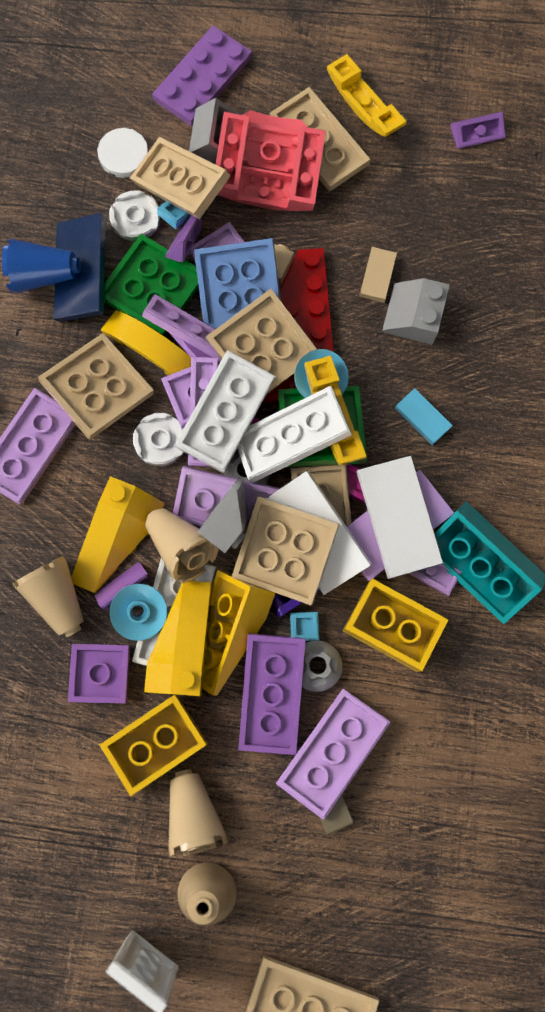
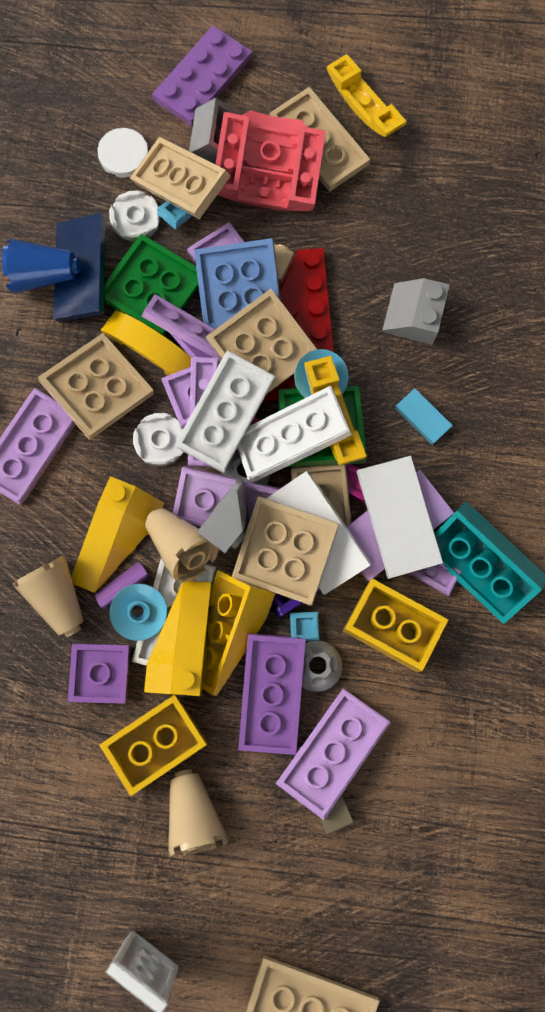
(185, 239): medium lavender slope -> none
(207, 893): tan cone -> none
(378, 274): tan tile -> none
(478, 130): medium lavender slope -> none

